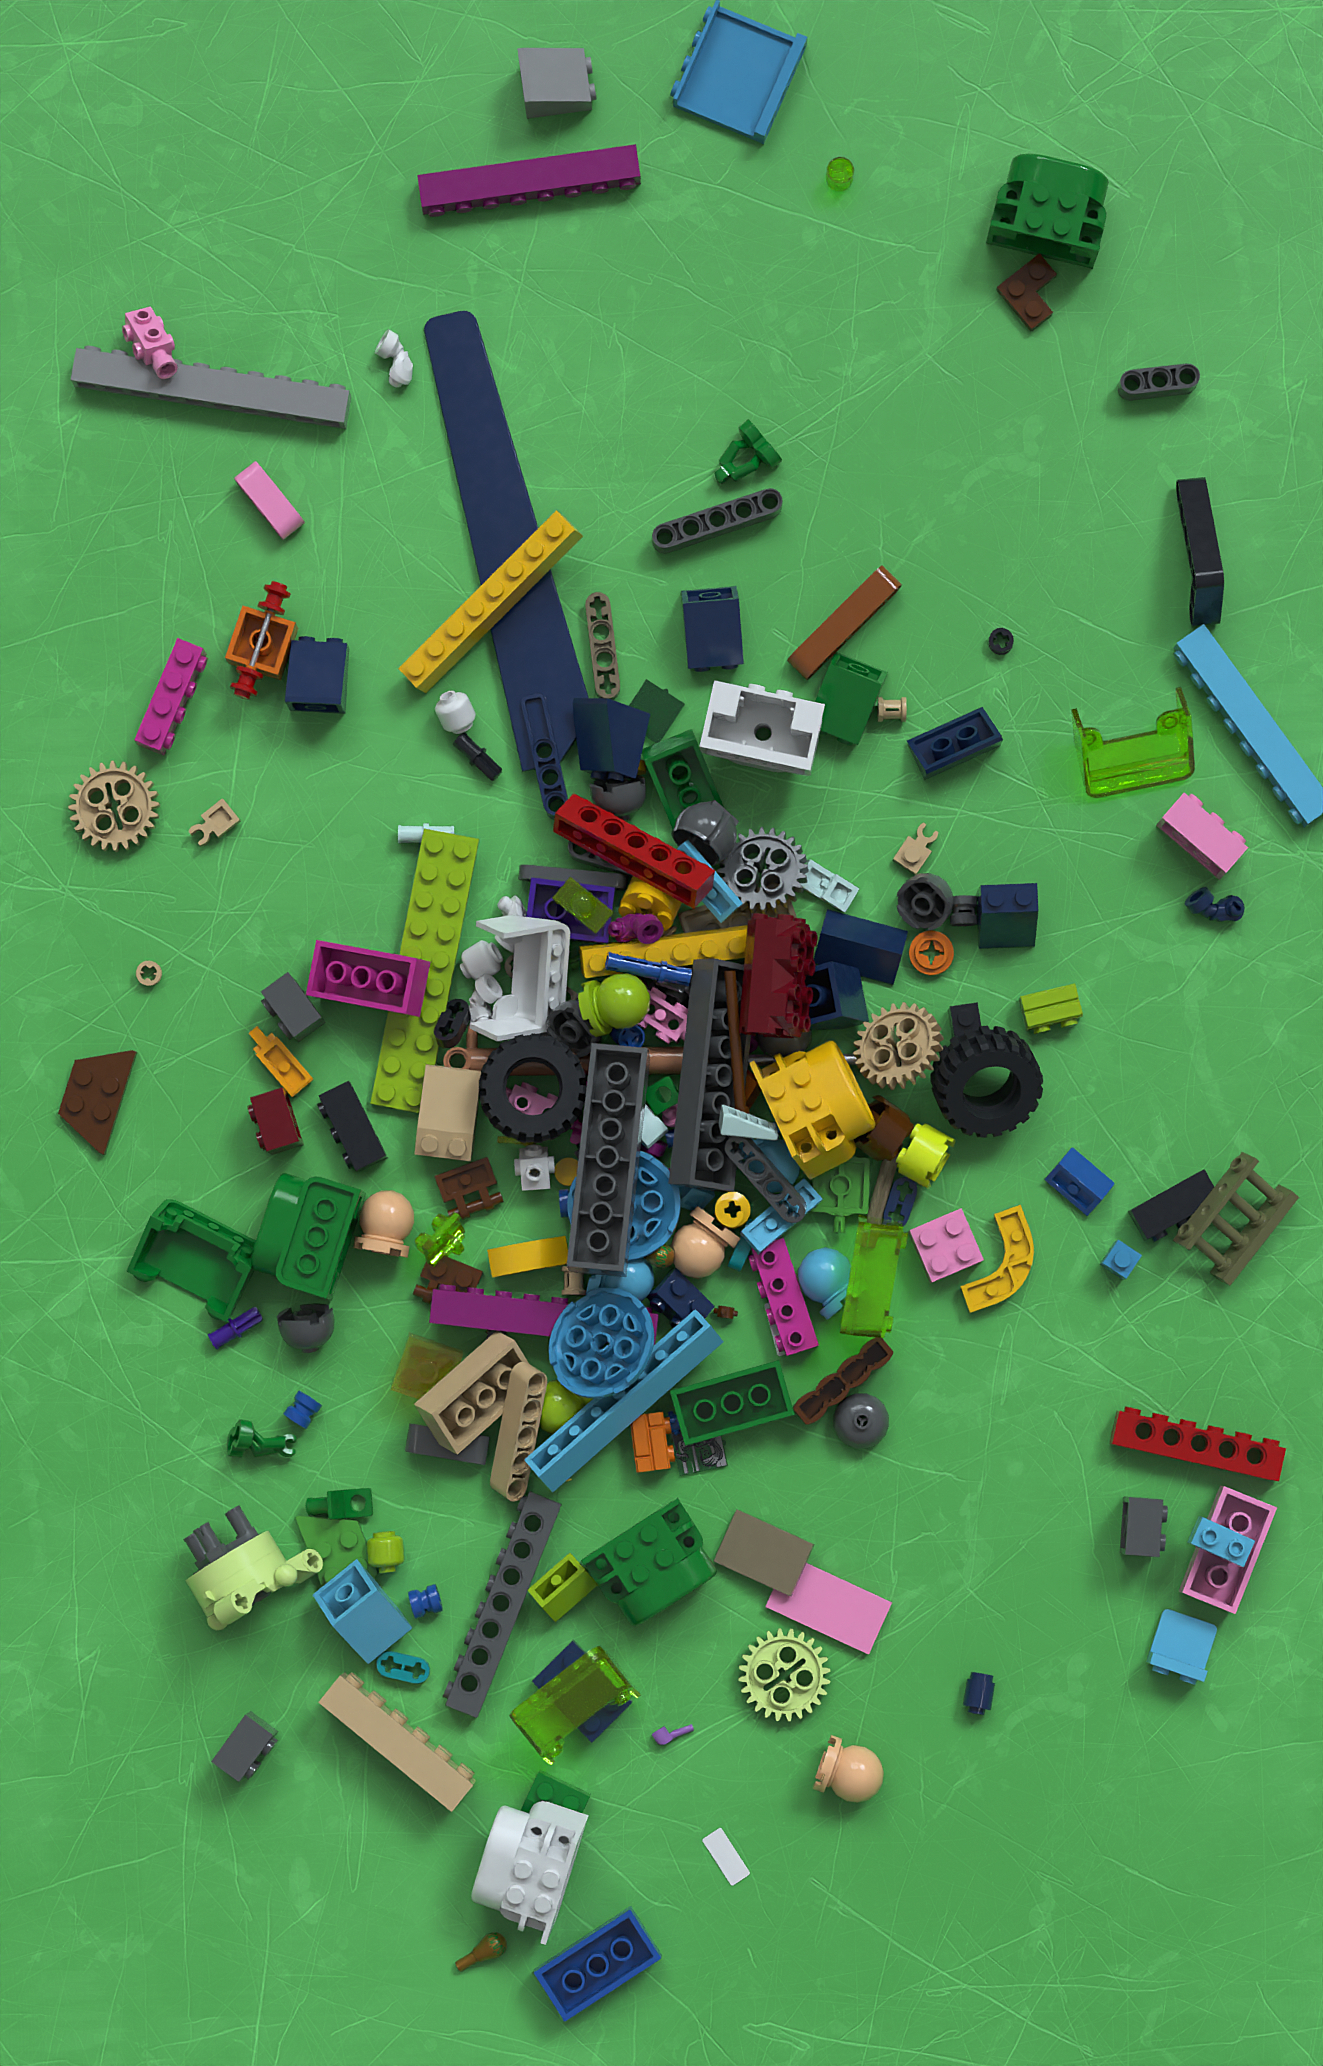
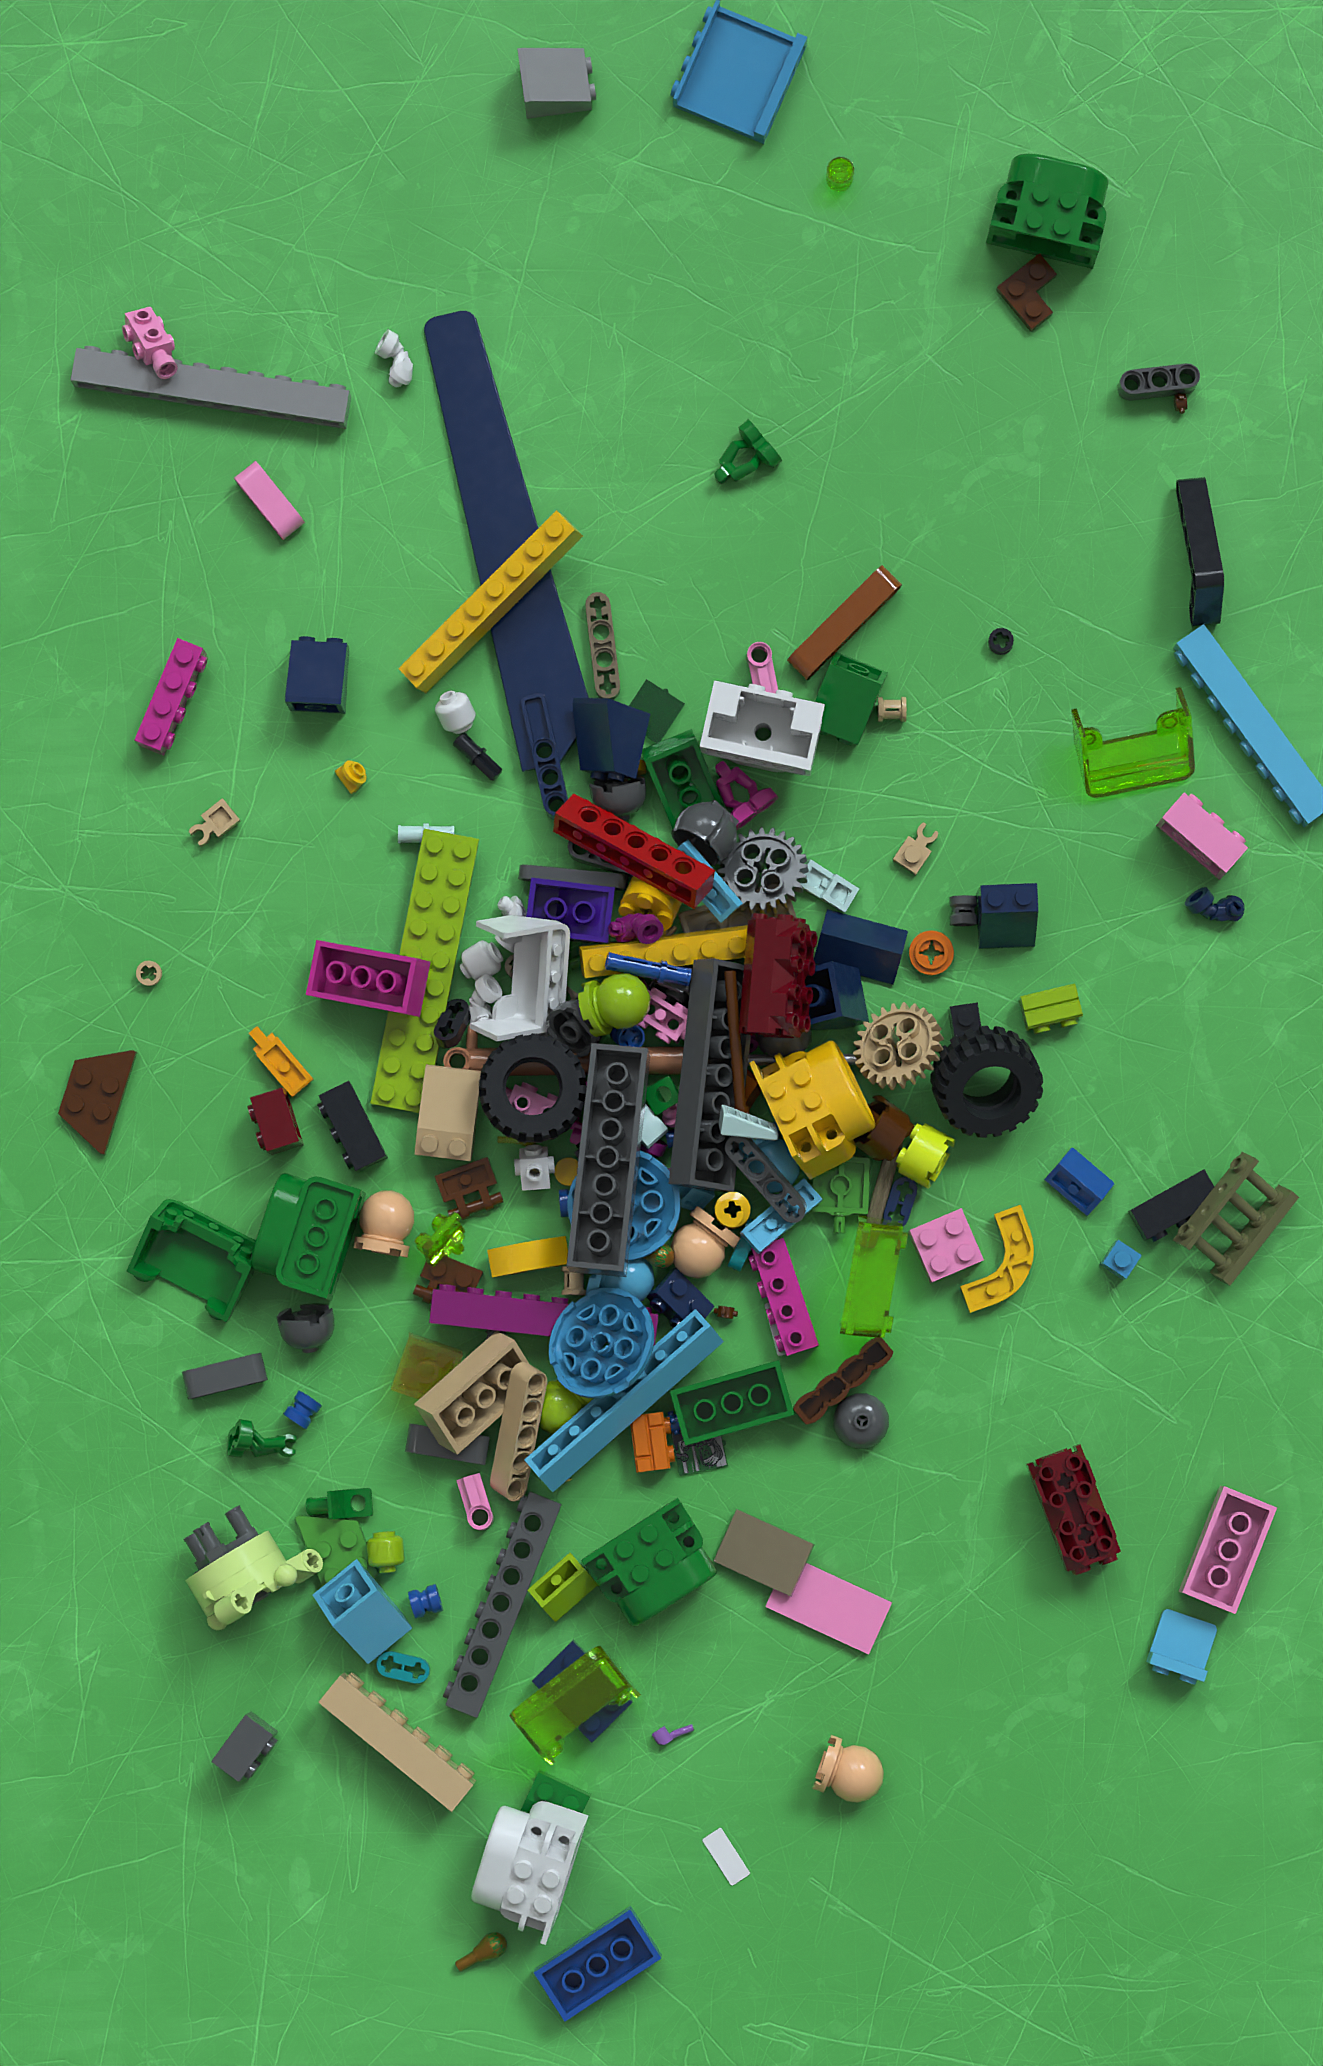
(90, 814): tan gear -> none
(224, 1376): none -> dark grey beam
(235, 1327): dark purple axle -> none
(261, 641): orange brick -> none
(292, 1006): dark grey brick -> none
(351, 775): none -> yellow plate
(475, 1499): none -> bright pink piece
(529, 180): magenta brick -> none
(583, 905): clear neon green tile -> none
(707, 530): dark grey beam -> none
(712, 628): dark blue slope -> none
(758, 800): none -> dark pink piece
(762, 673): none -> bright pink piece
(799, 1696): yellowish green gear -> none
(825, 1279): medium azure tile -> none
(925, 901): dark grey cylinder -> none
(954, 743): dark blue slope -> none
(979, 1693): dark blue brick -> none
(1074, 1509): none -> dark red brick
(1142, 1526): dark grey brick -> none
(1180, 402): none -> reddish brown piece
(1221, 1541): medium azure brick -> none
(1268, 1466): red brick -> none

